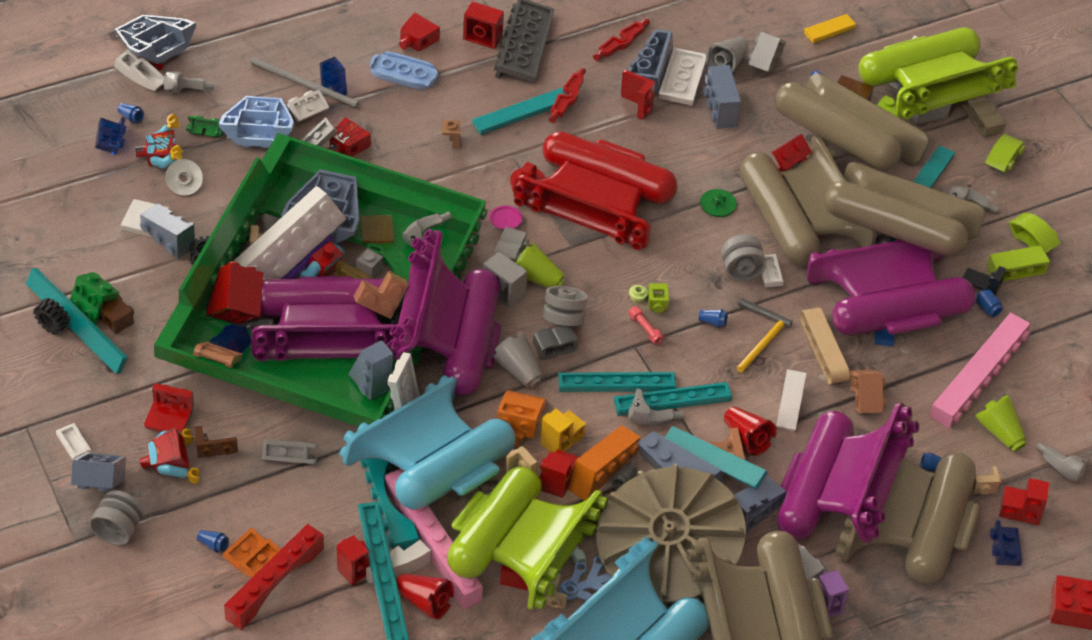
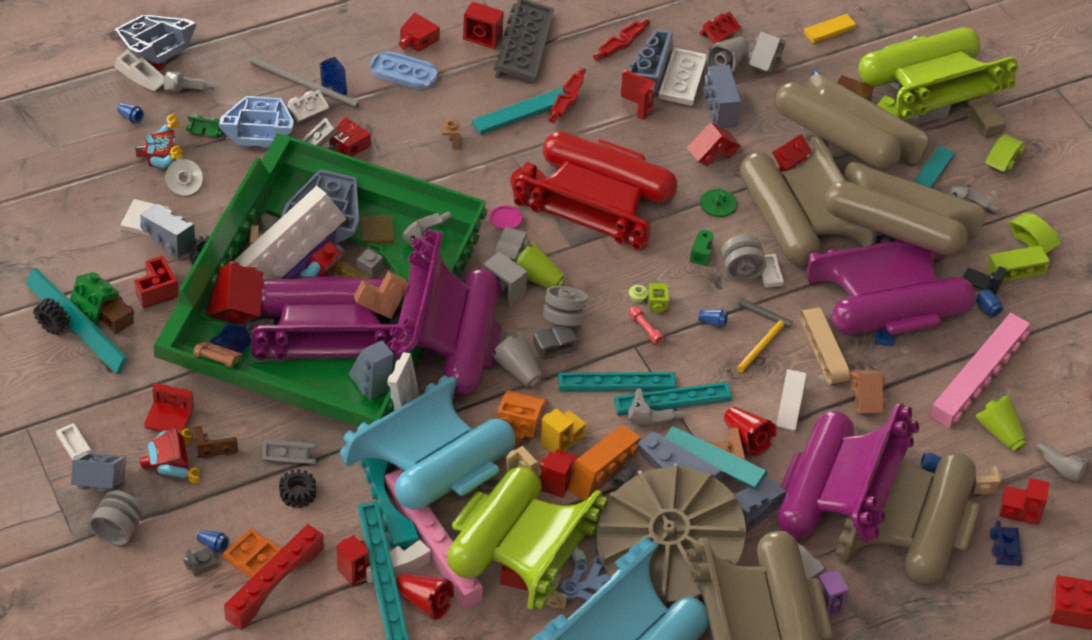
(110, 135): clear blue bracket -> none
(158, 284): none -> red brick
(200, 561): none -> dark grey bracket
(297, 498): none -> black tyre
(702, 248): none -> green leg
(711, 143): none -> red brick
(721, 27): none -> red bracket

